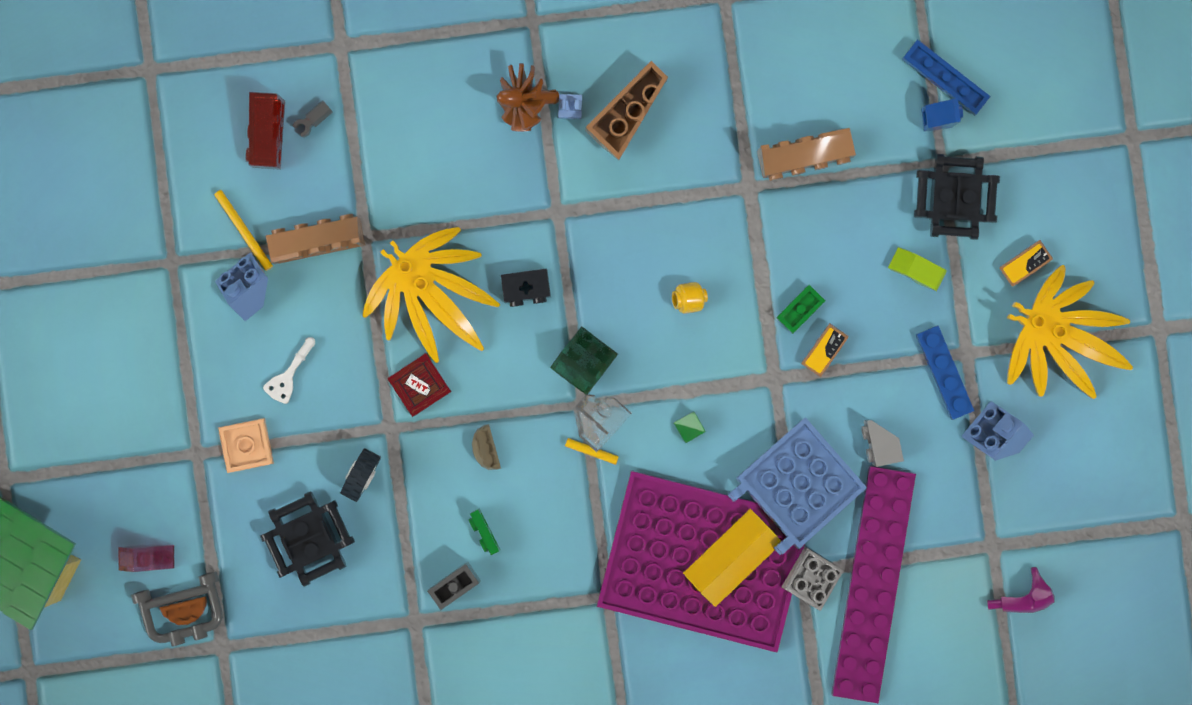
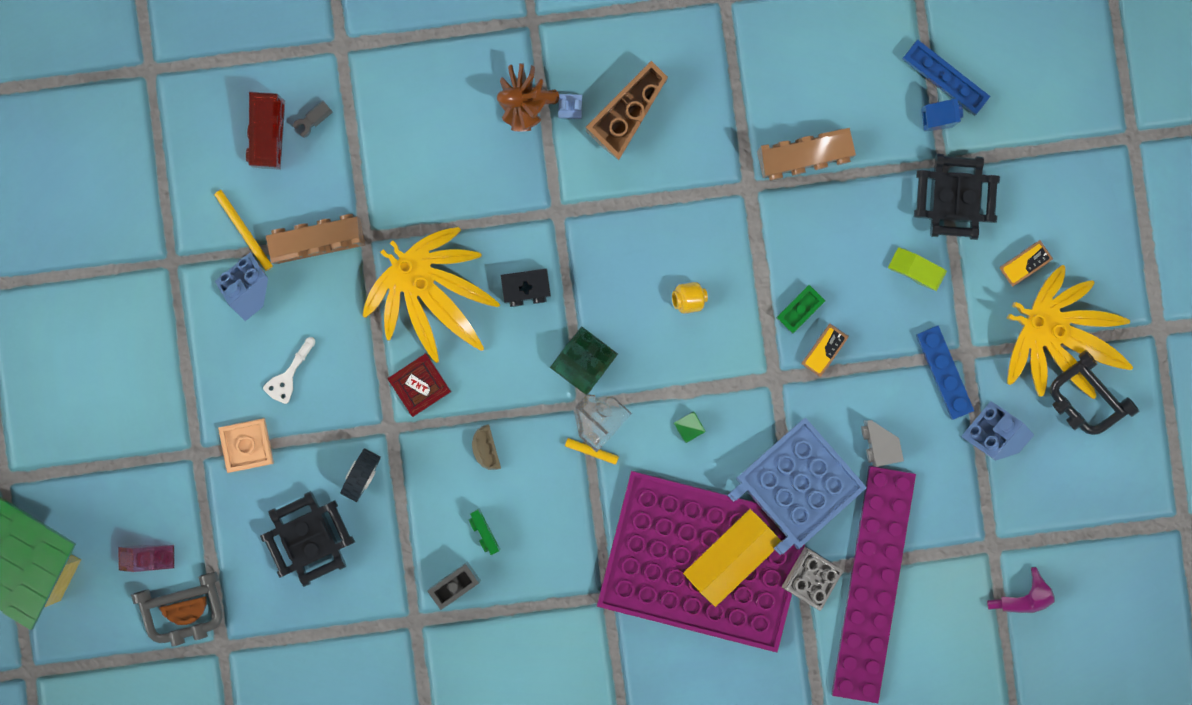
(1075, 419): none -> black bar

